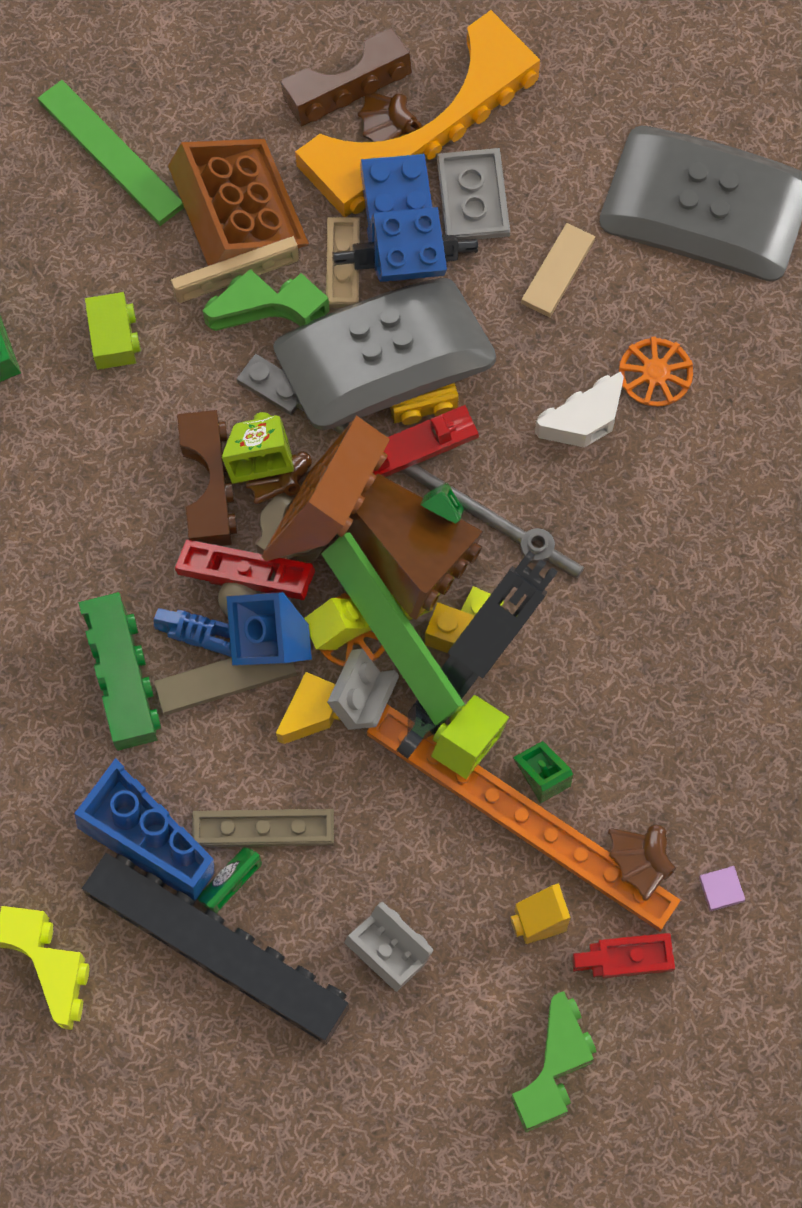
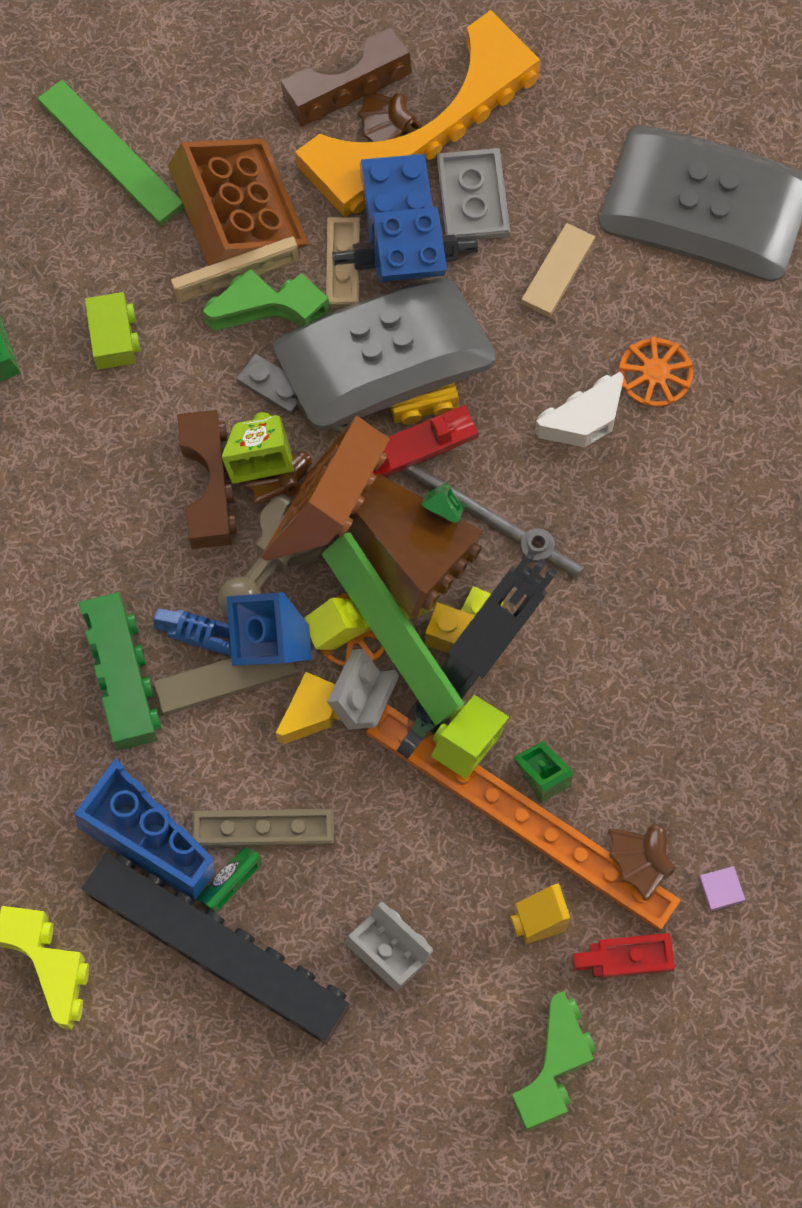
(231, 565): red hinge -> none

